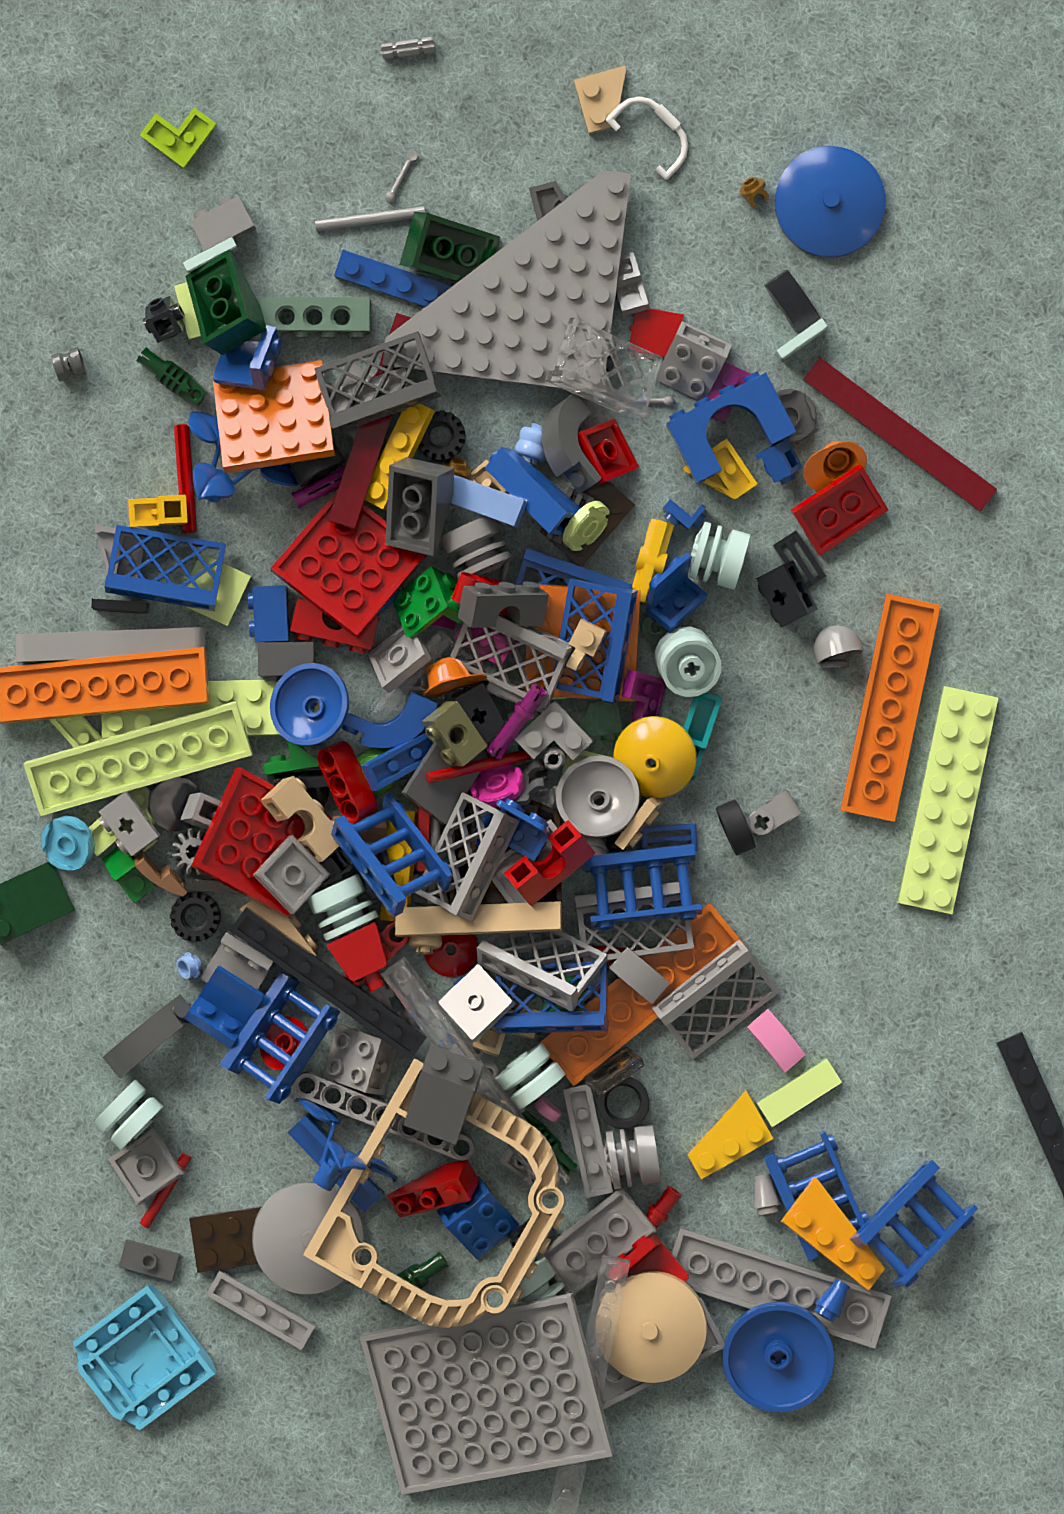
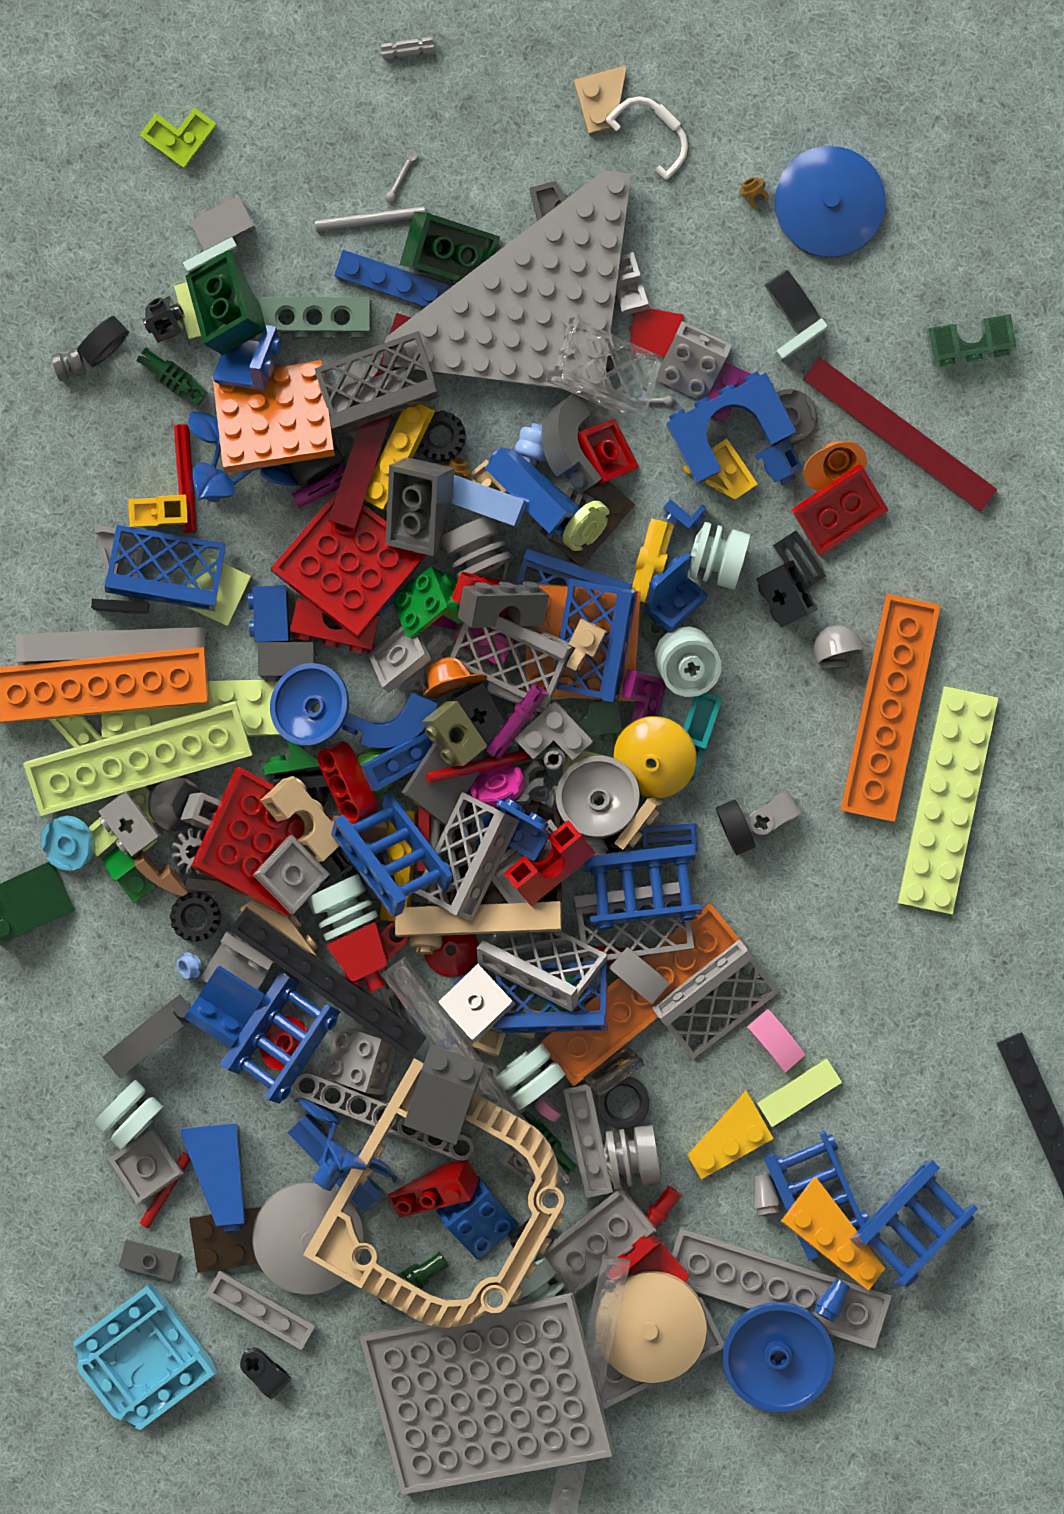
(103, 341): none -> black tyre
(218, 1165): none -> blue slope
(268, 1376): none -> black piece
(947, 346): none -> clear green arch

